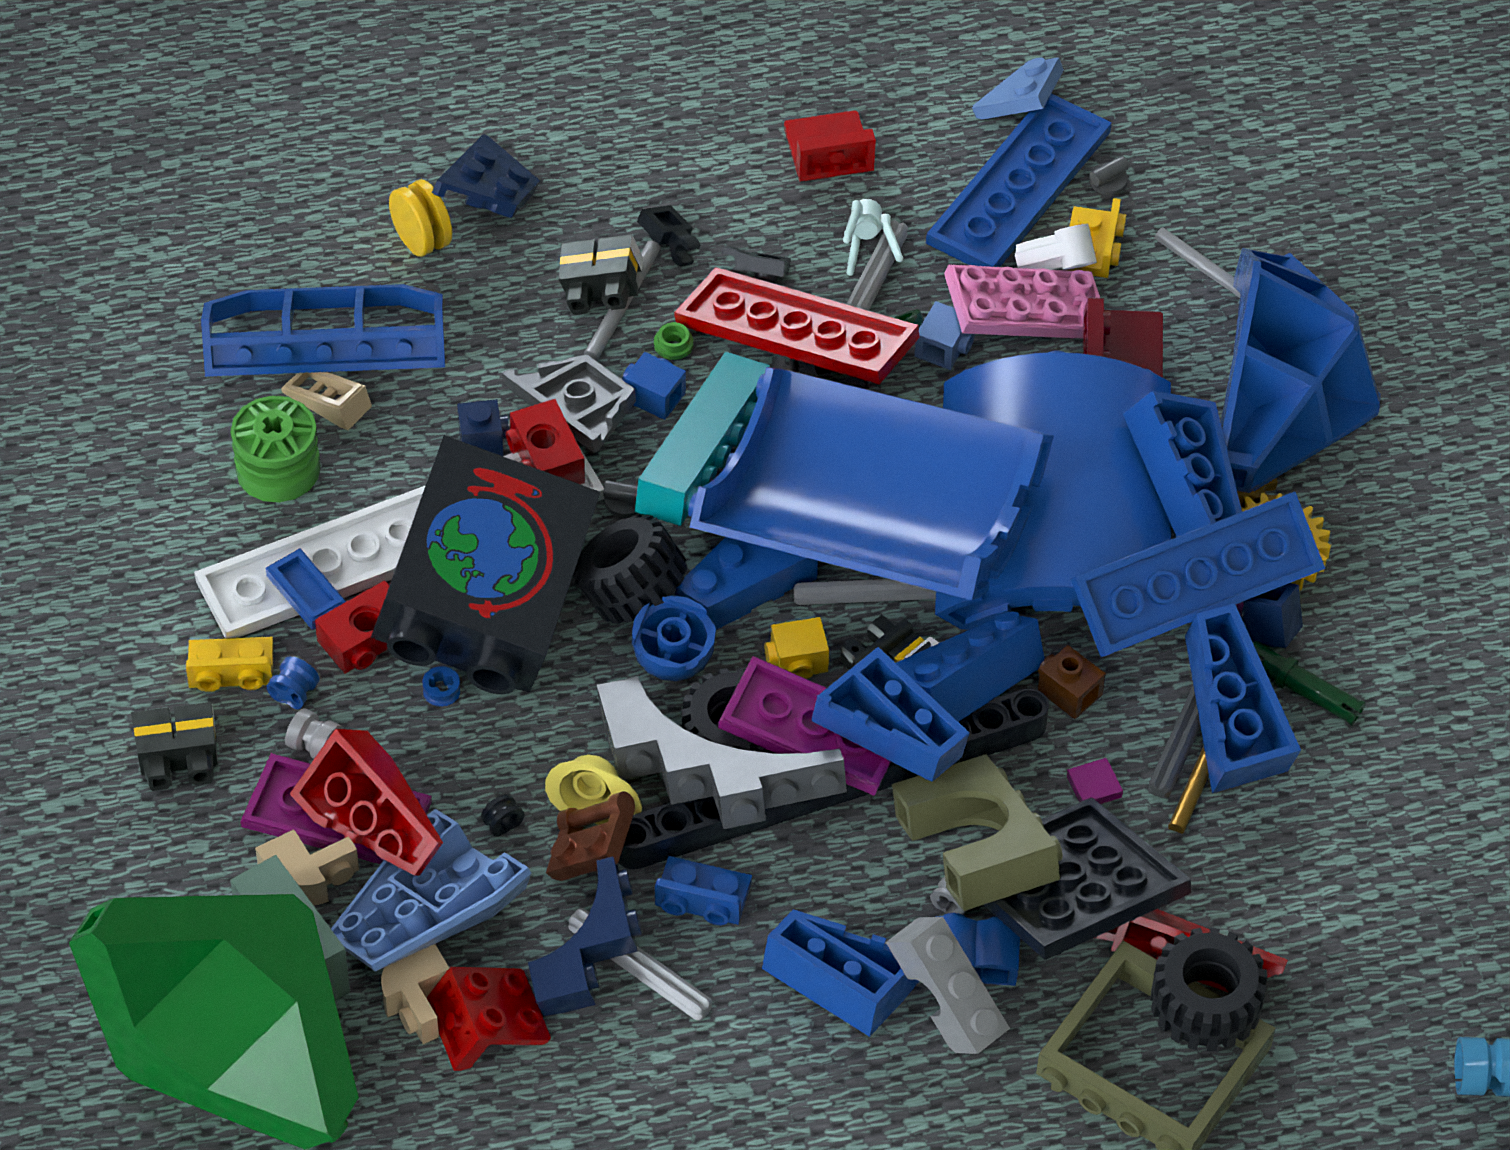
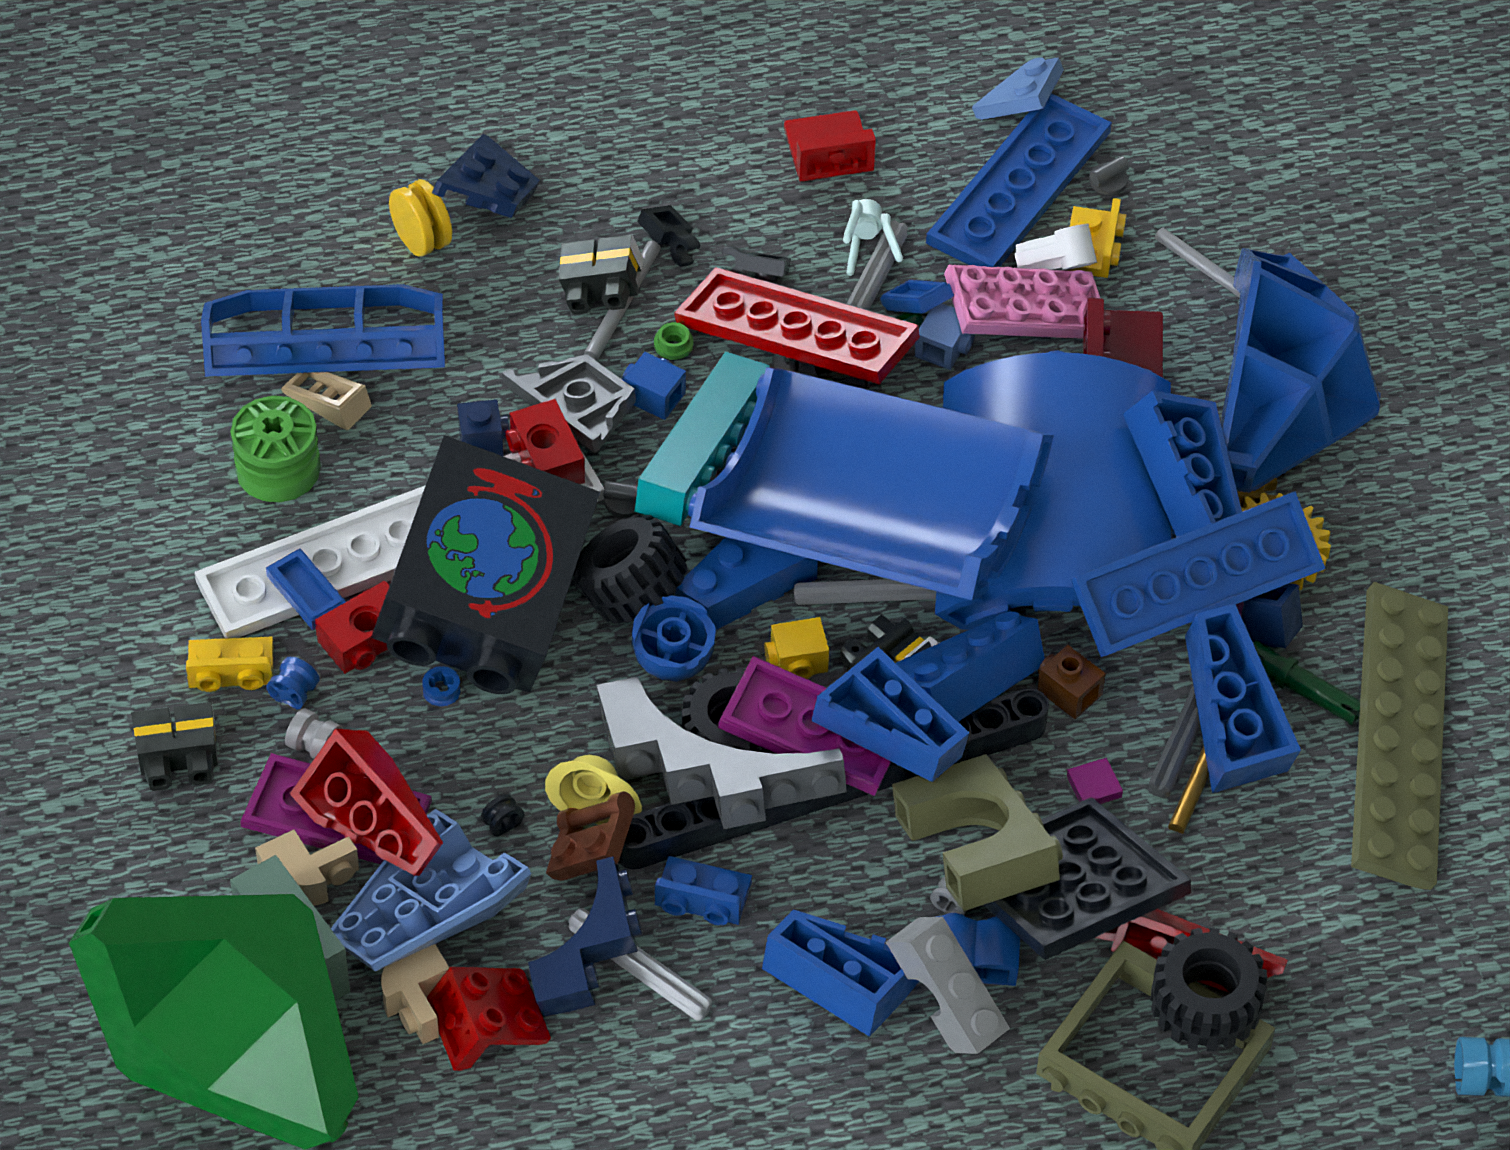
(916, 296): none -> blue tile
(1400, 737): none -> olive plate

